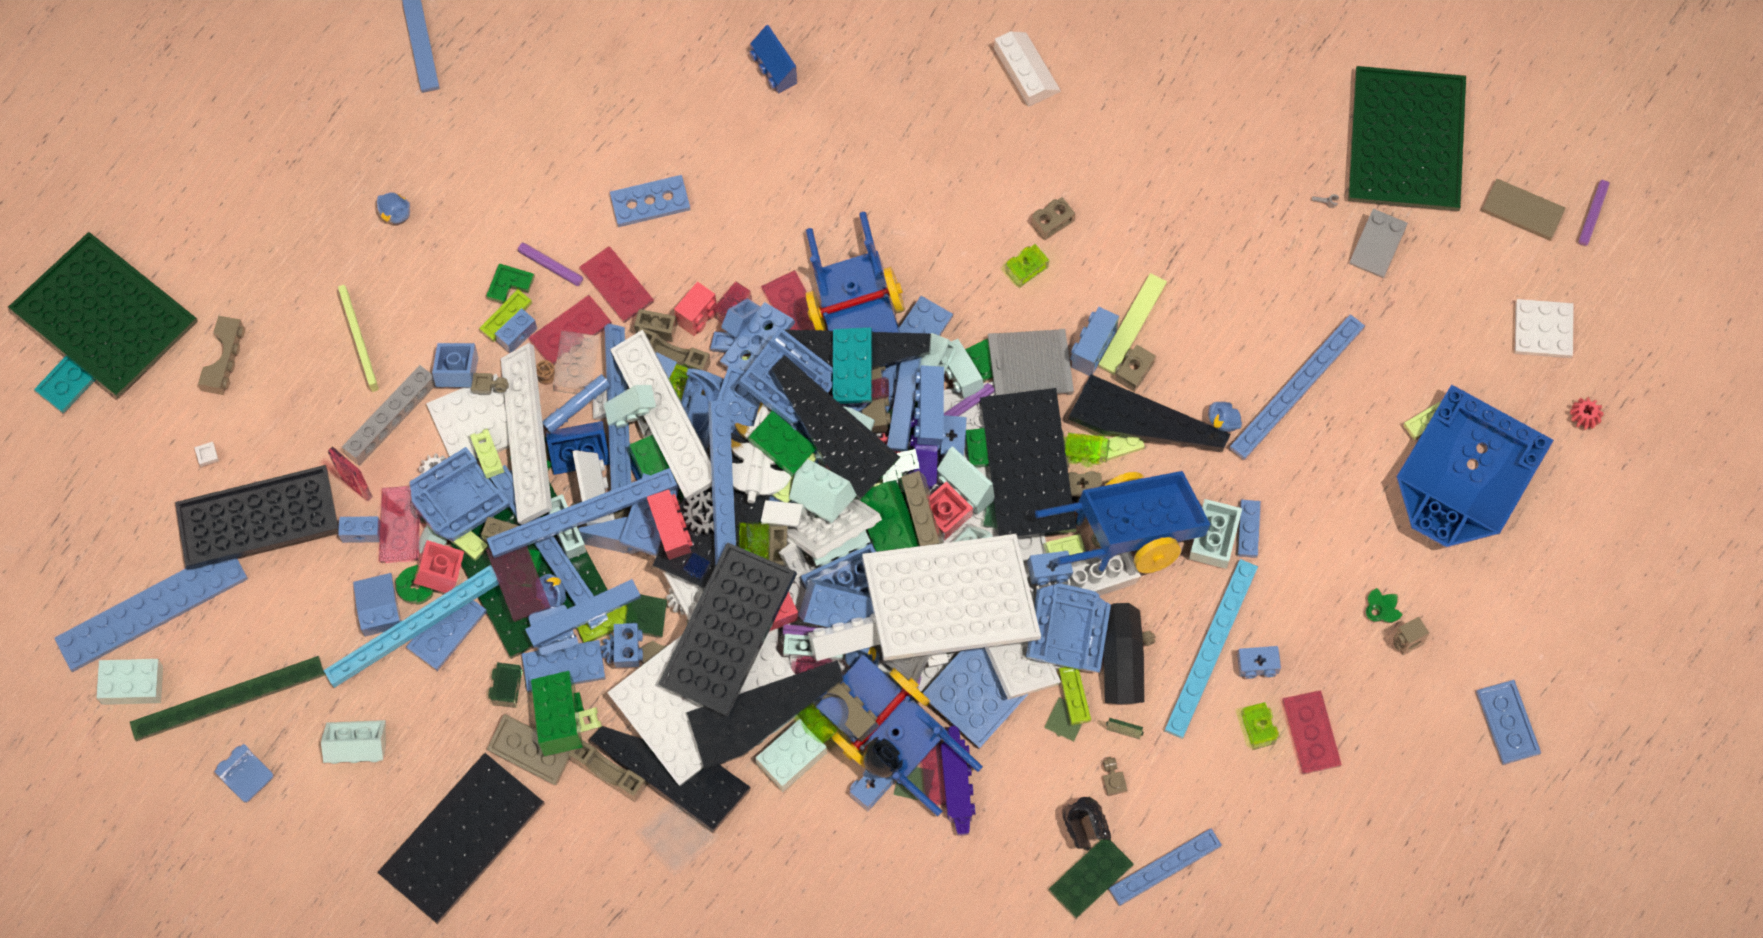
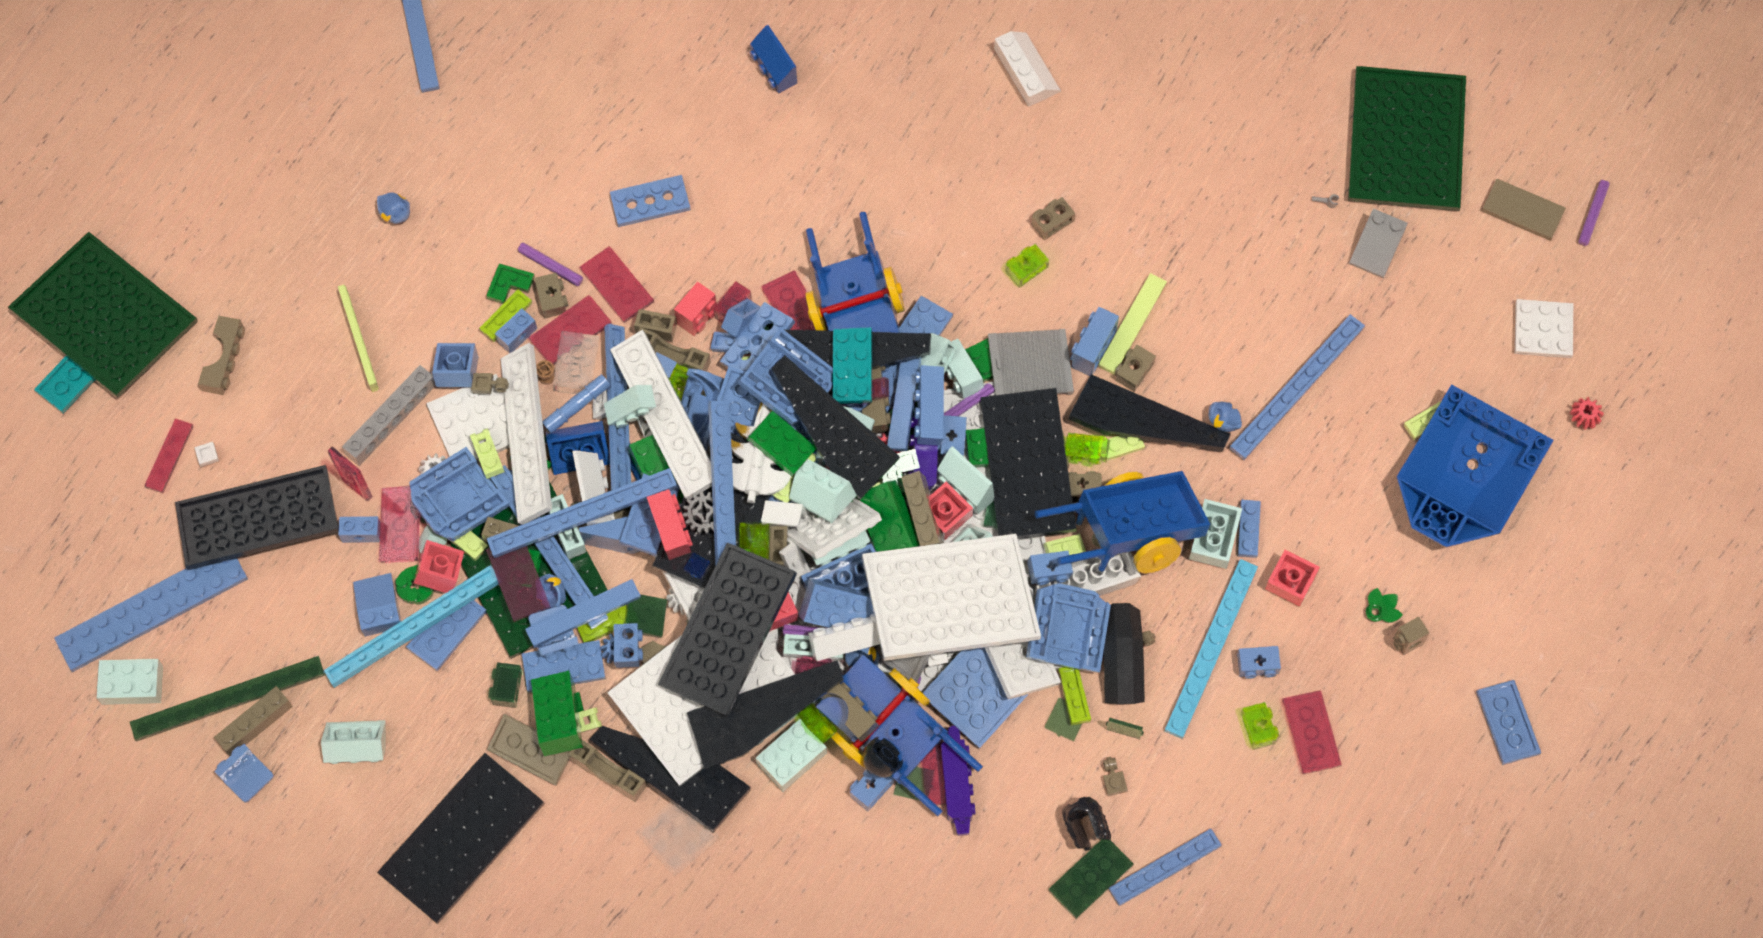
(169, 456): none -> clear pink tile
(254, 720): none -> dark tan brick
(549, 285): none -> dark tan brick
(1292, 578): none -> coral brick

